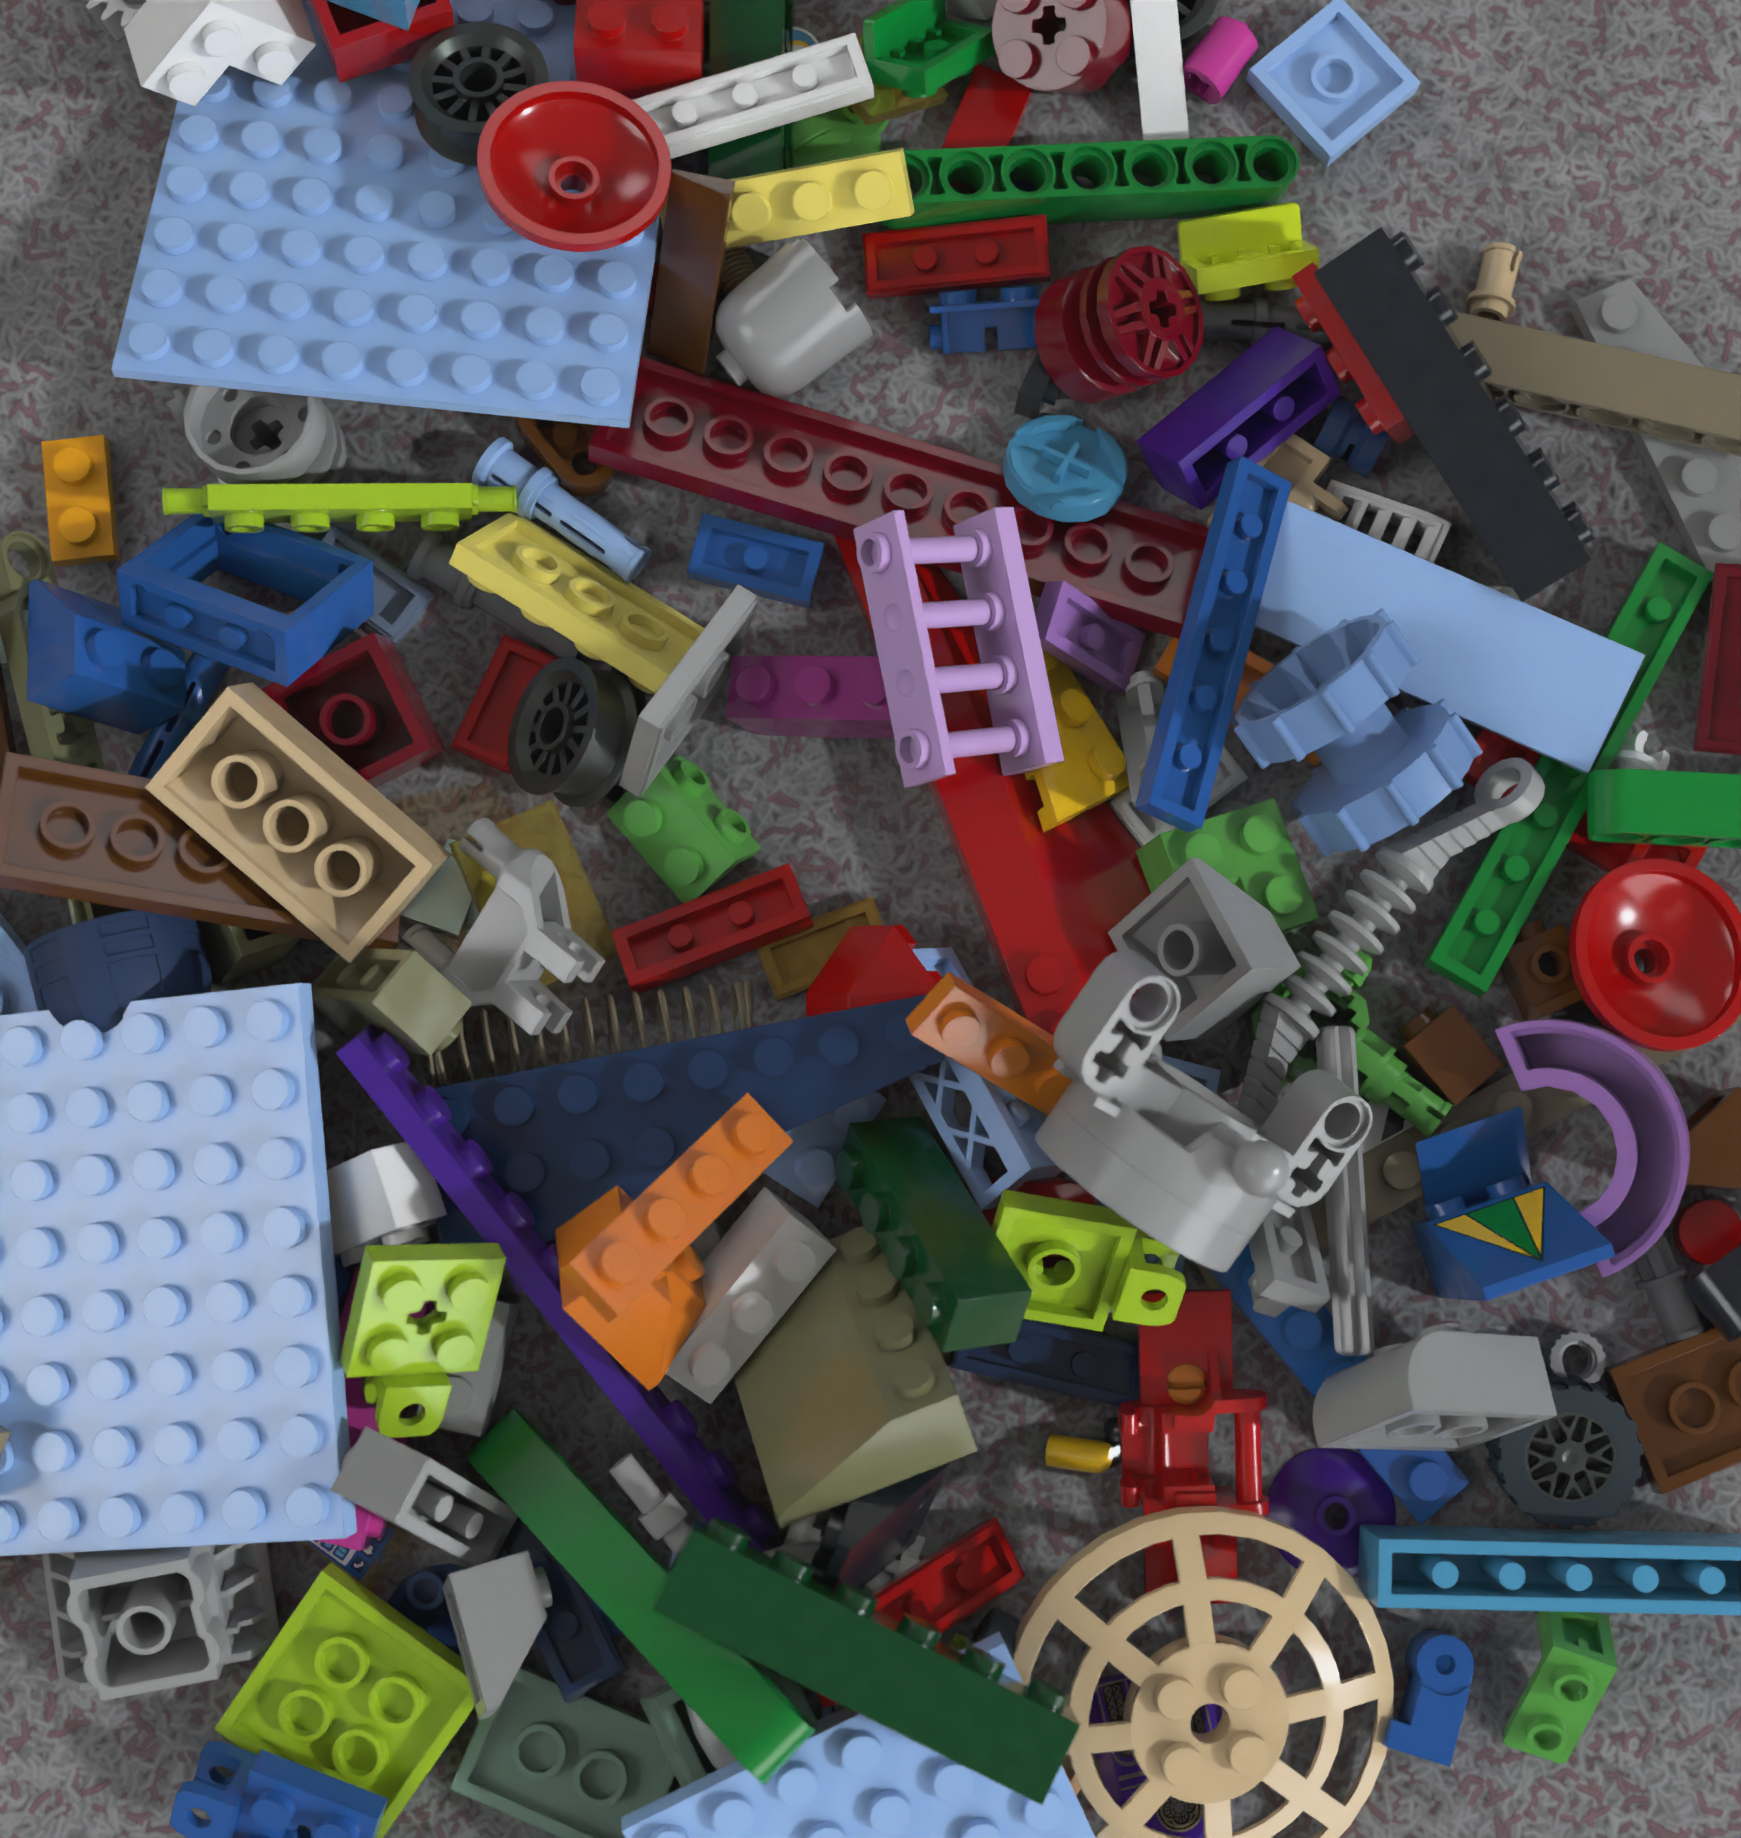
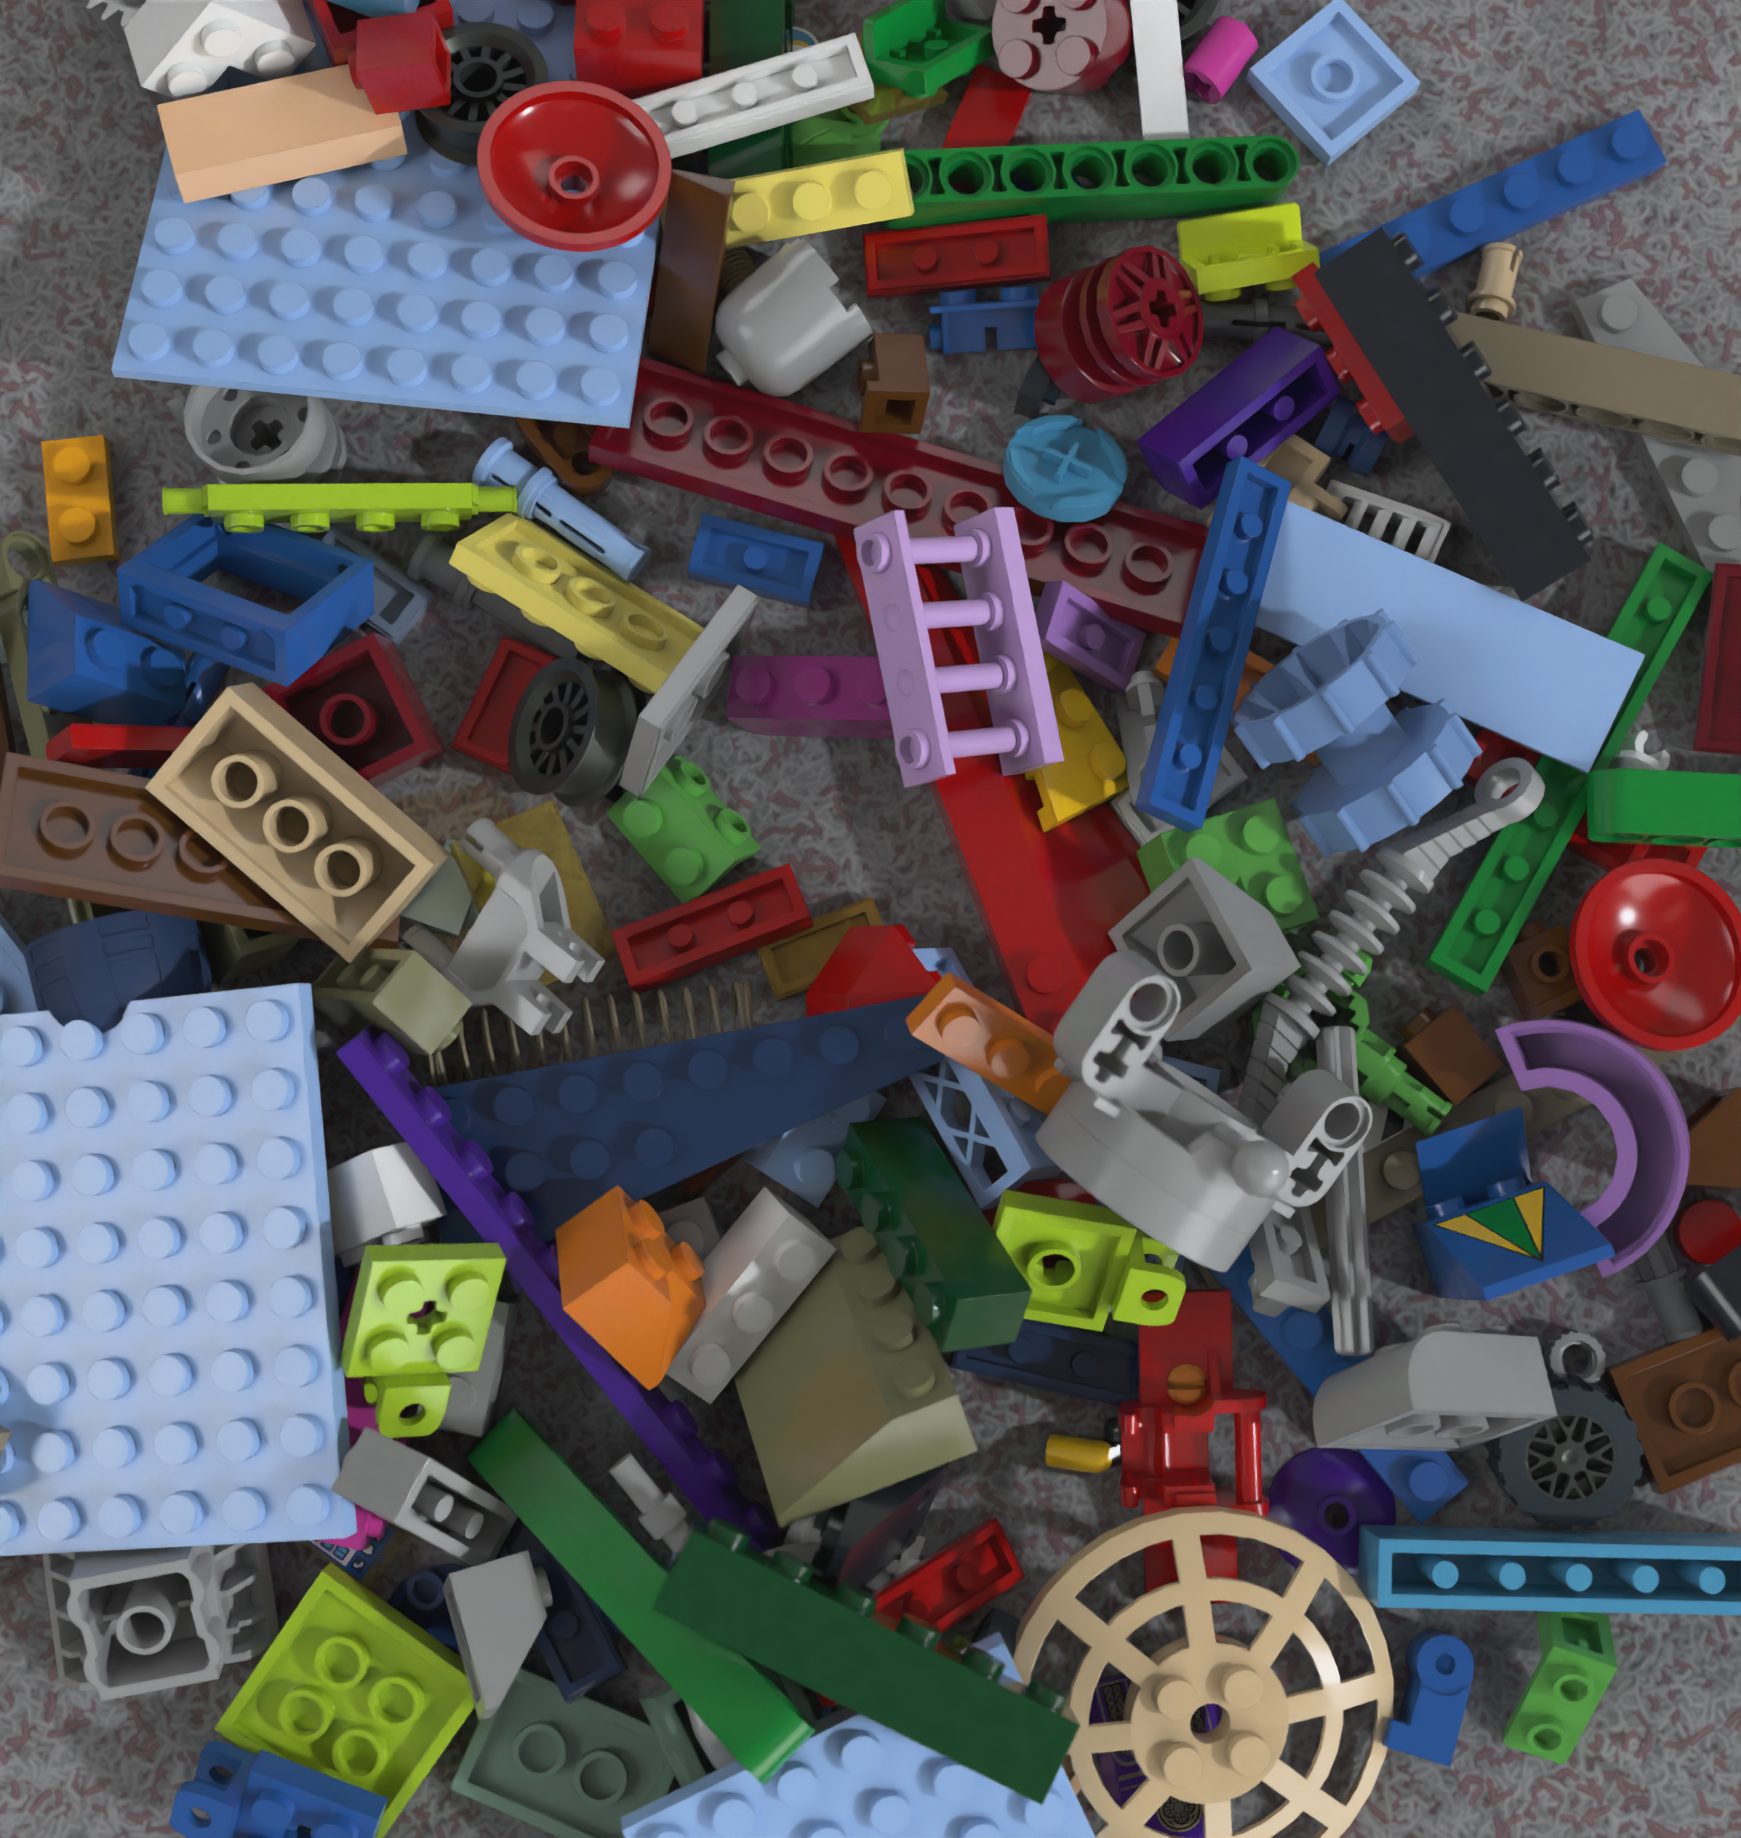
(116, 745): none -> red tile
(275, 133): none -> light nougat piece
(401, 62): none -> red brick
(676, 1208): orange plate -> none
(893, 384): none -> reddish brown brick
(1525, 194): none -> blue plate

